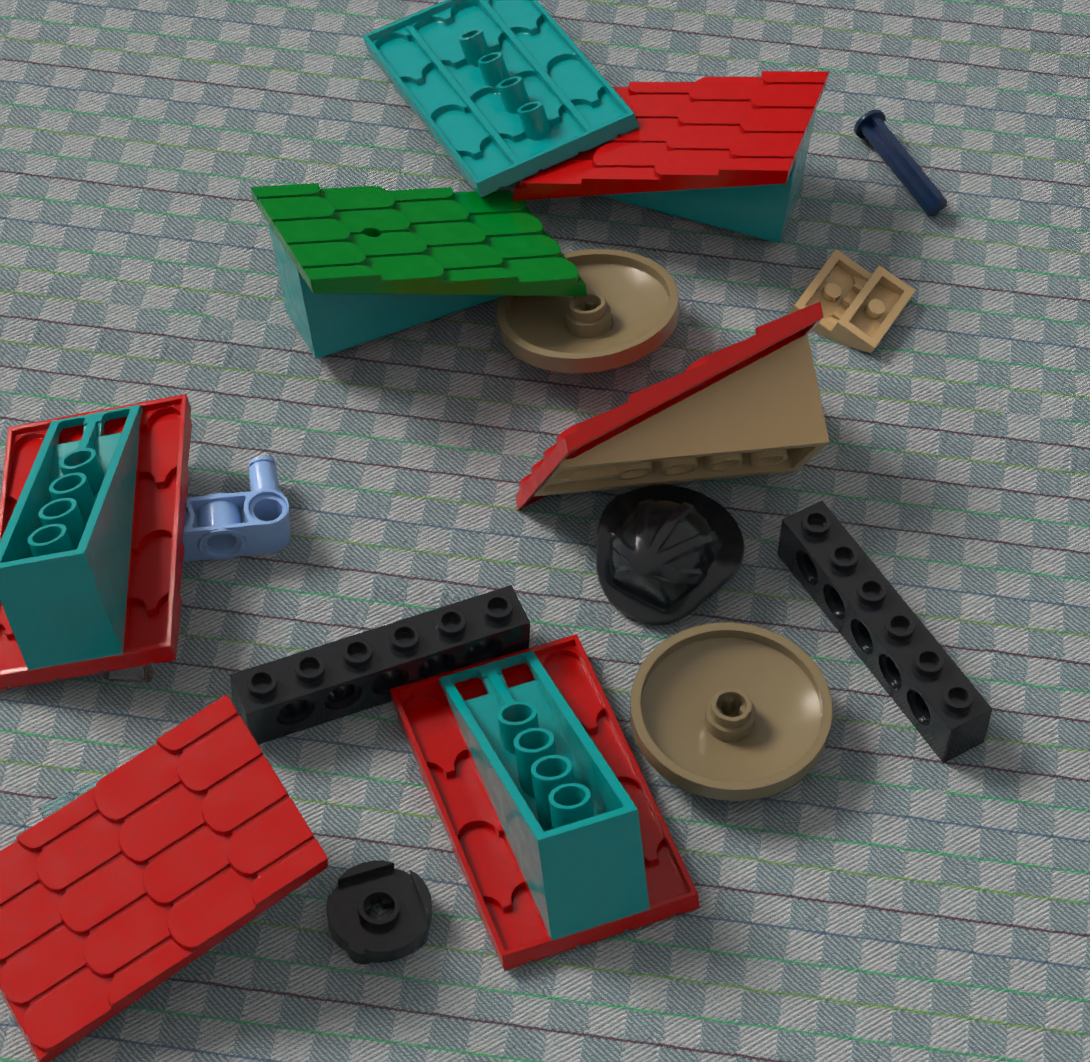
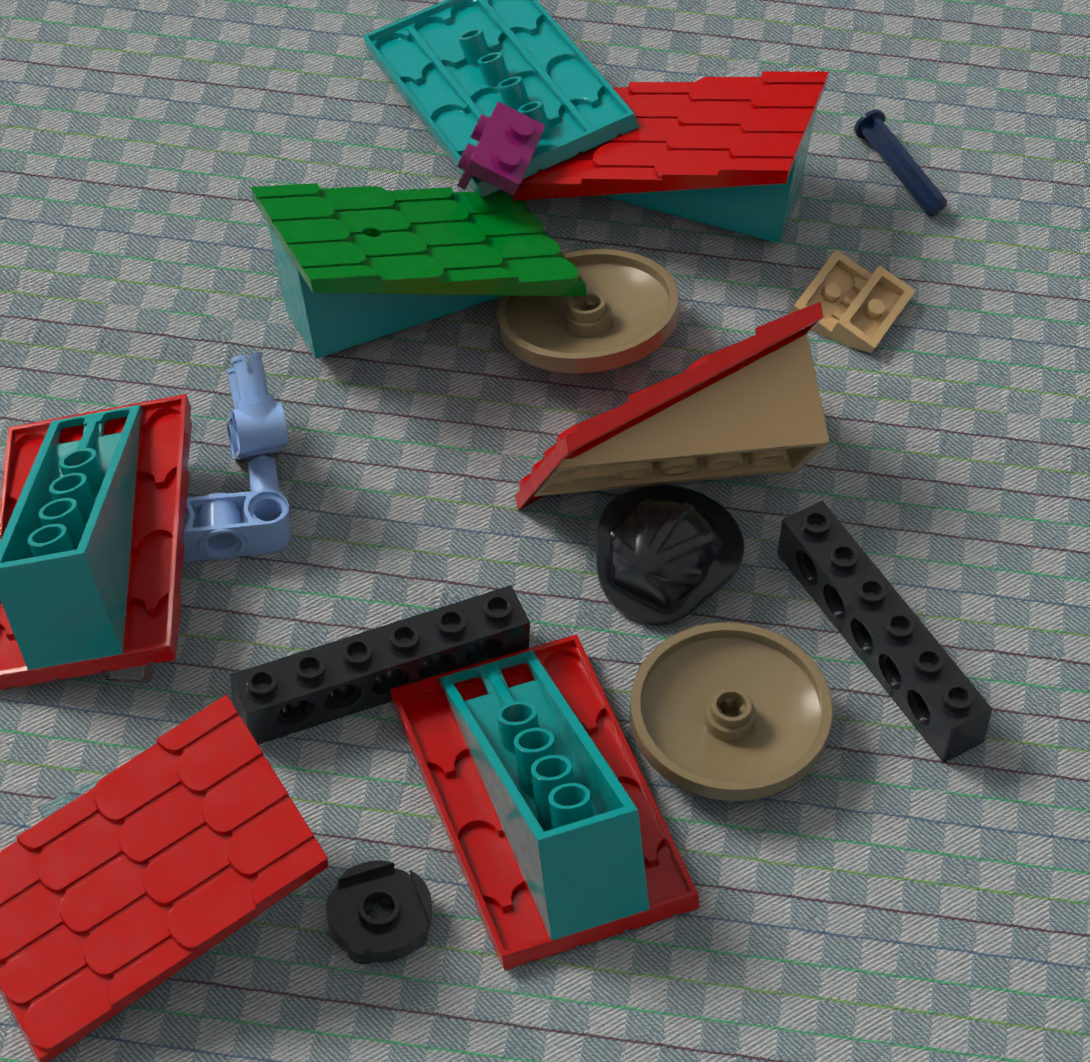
(258, 421): none -> light blue piece
(501, 150): none -> magenta bracket

